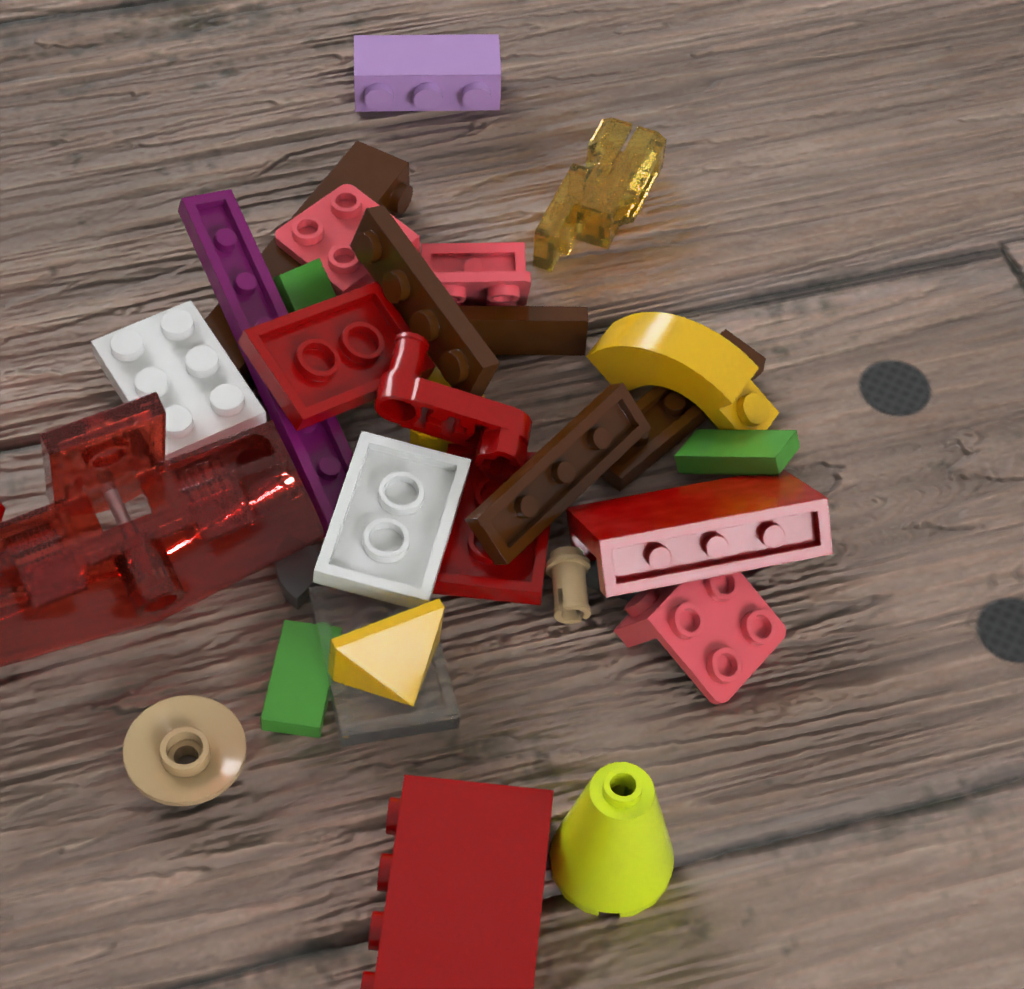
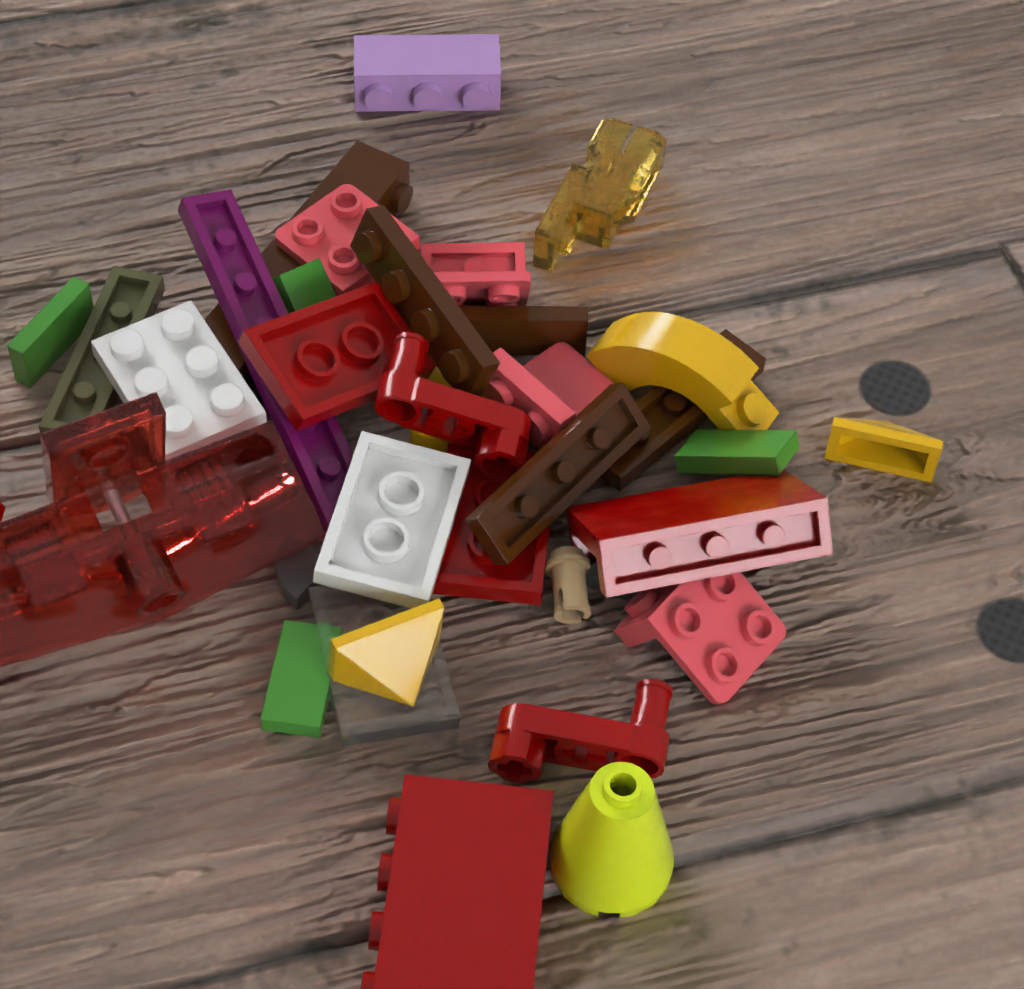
(50, 332): none -> bright green tile
(84, 387): none -> olive plate
(178, 729): tan dish -> none
(538, 734): none -> red beam
(547, 388): none -> coral bracket
(884, 447): none -> yellow slope

